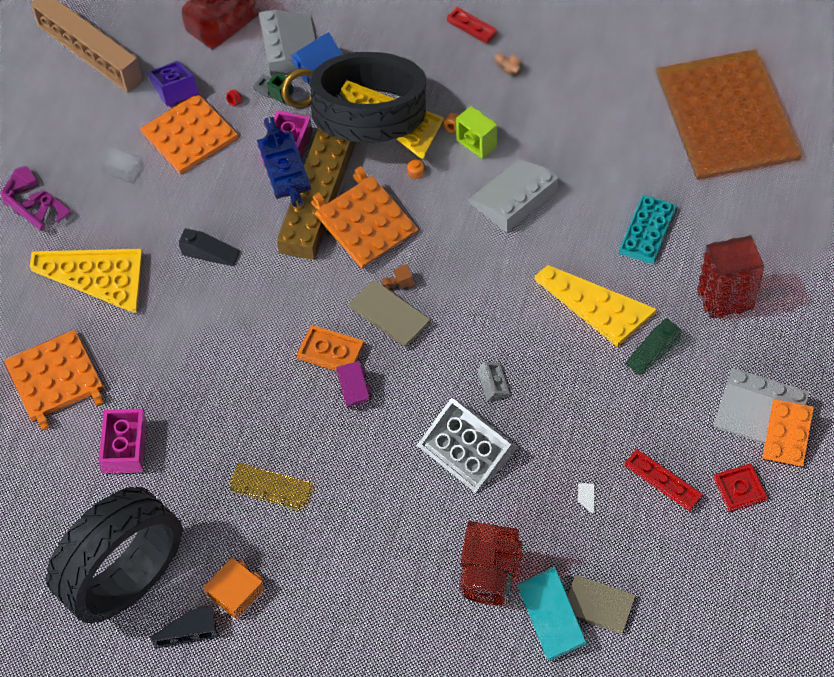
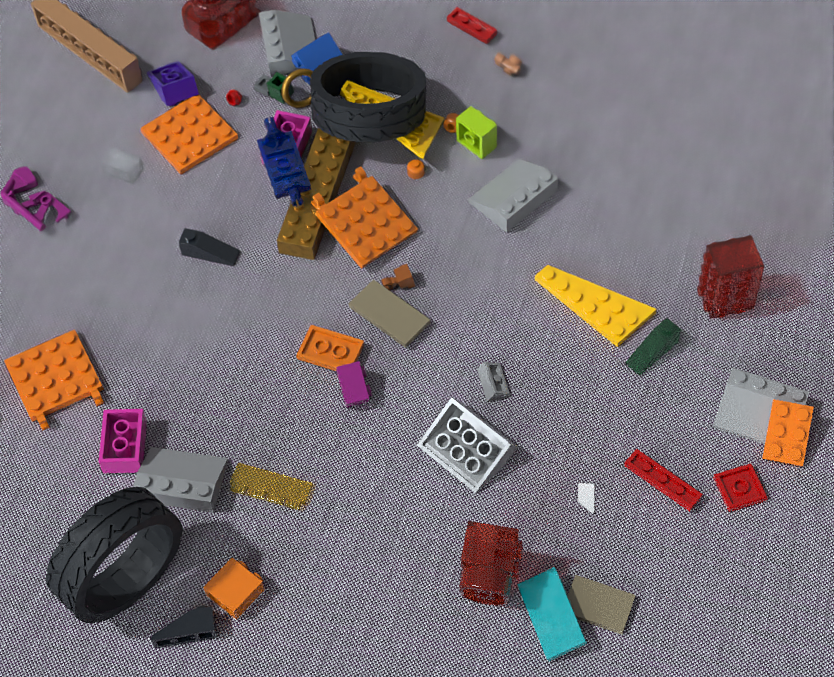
(104, 274): yellow wing -> none
(182, 478): none -> light grey slope
(647, 229): teal tile -> none
(727, 114): clear orange plate -> none

